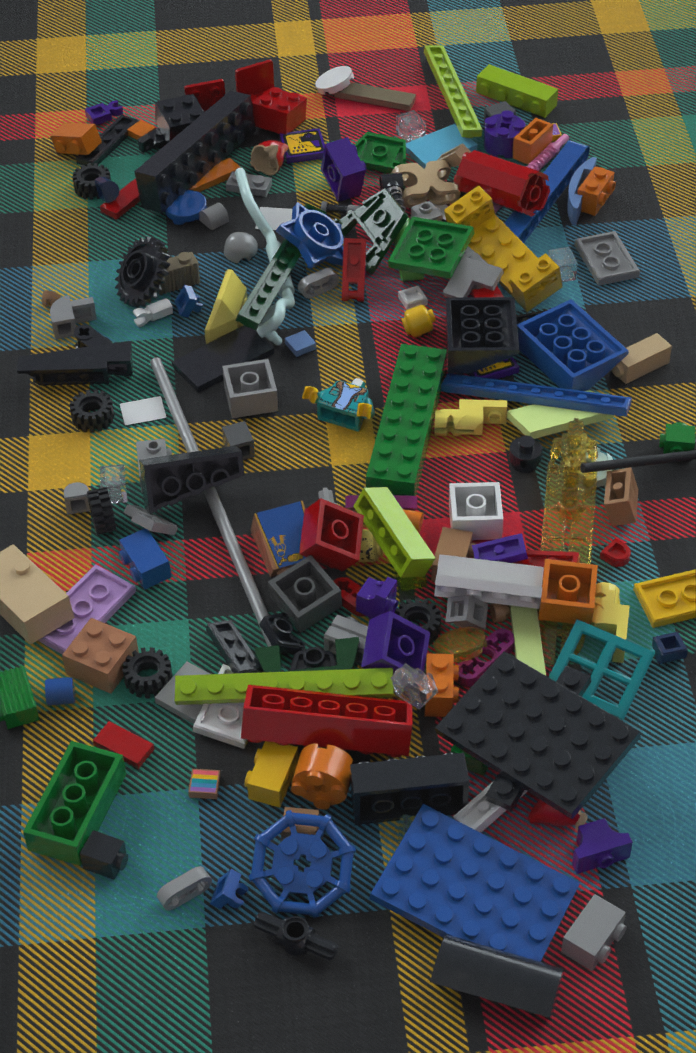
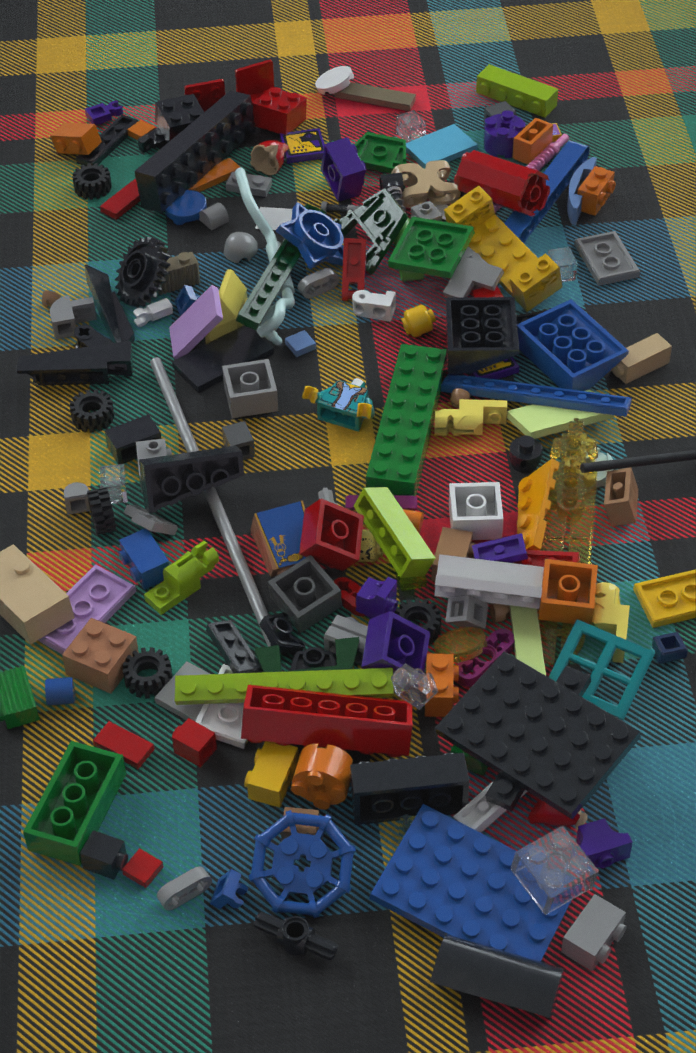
(106, 189): dark blue brick -> none
(108, 306): none -> black wedge
(123, 438): none -> black brick
(142, 410): white sticker -> none
(142, 868): none -> red tile
(182, 578): none -> lime plate
(194, 742): none -> red brick
(196, 322): none -> lavender tile
(204, 783): tile -> none
(374, 305): none -> white leg
(412, 297): white tile -> none
(453, 91): lime plate -> none
(454, 155): tan piece -> none
(458, 394): none -> medium nougat hinge
(534, 504): none -> light orange wing
(554, 870): none -> clear brick
(616, 553): red tile -> none
(677, 438): green brick -> none

